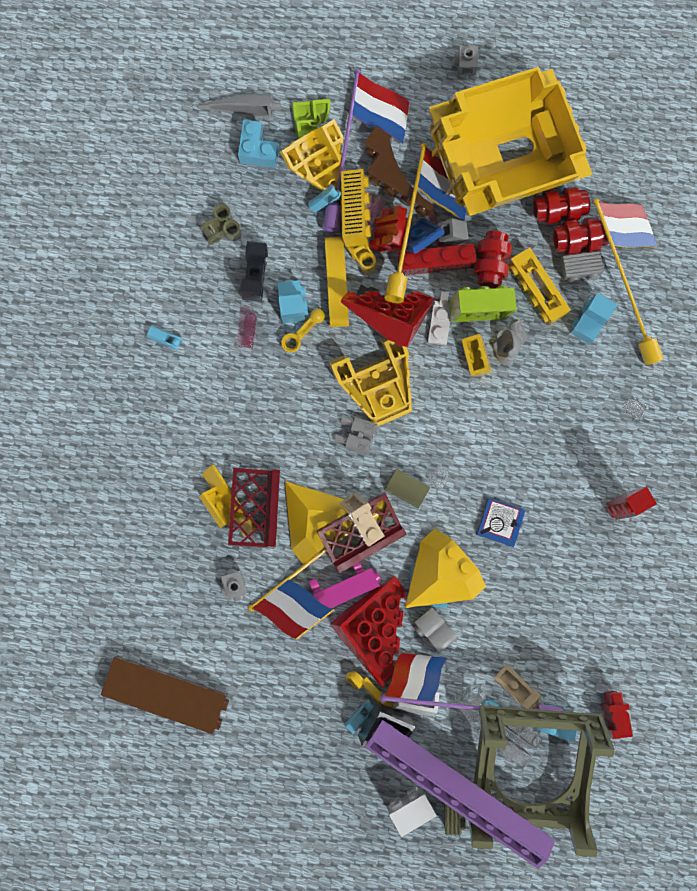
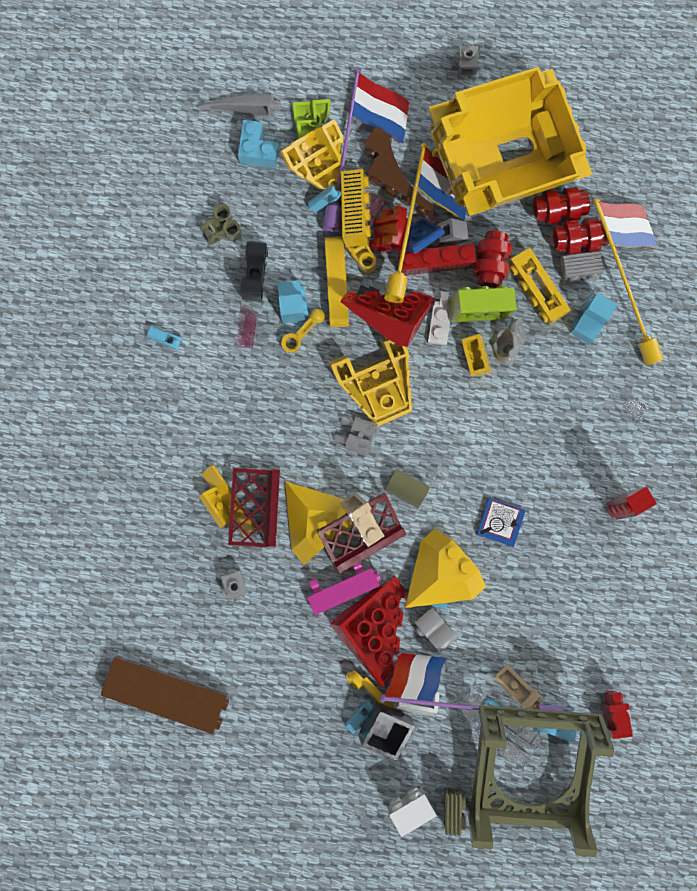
(293, 606): flag -> none
(461, 794): medium lavender brick -> none

